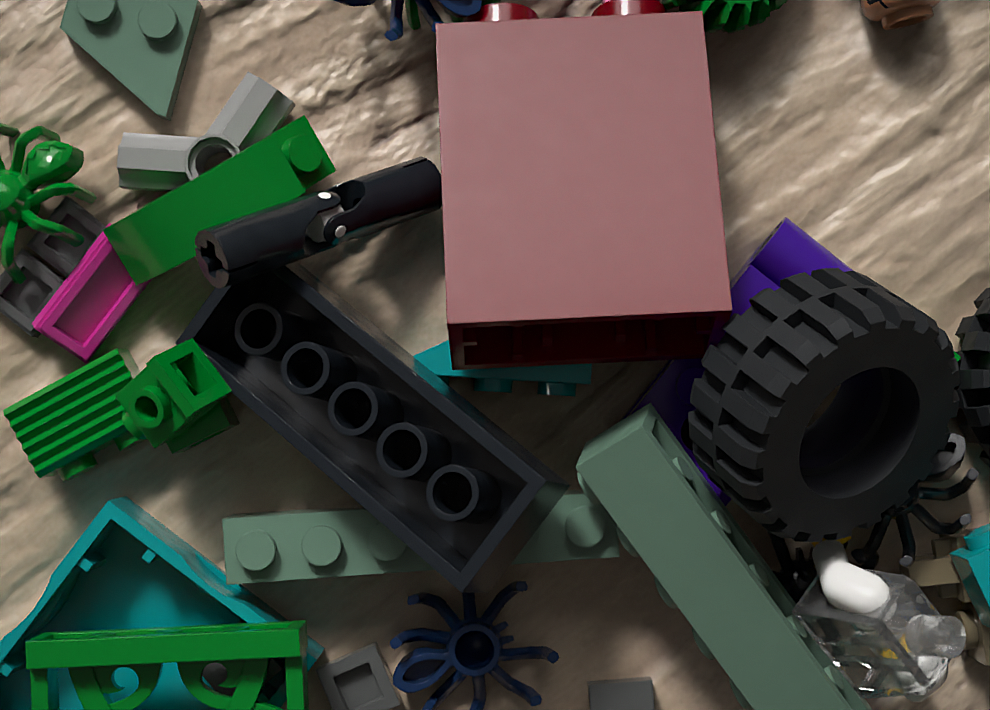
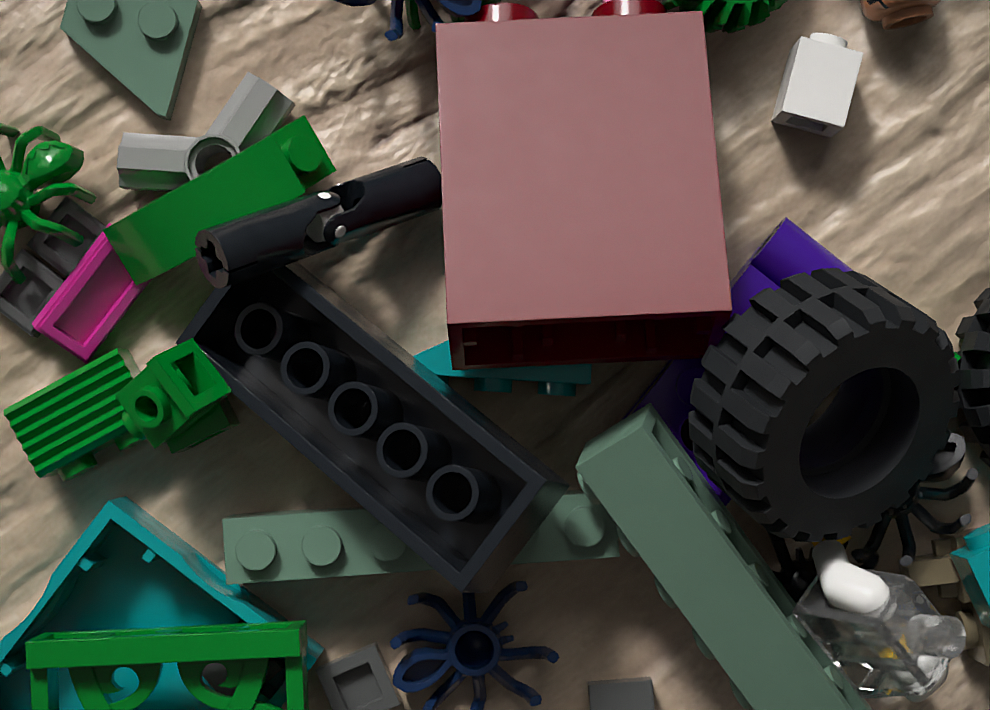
(817, 84): none -> white brick

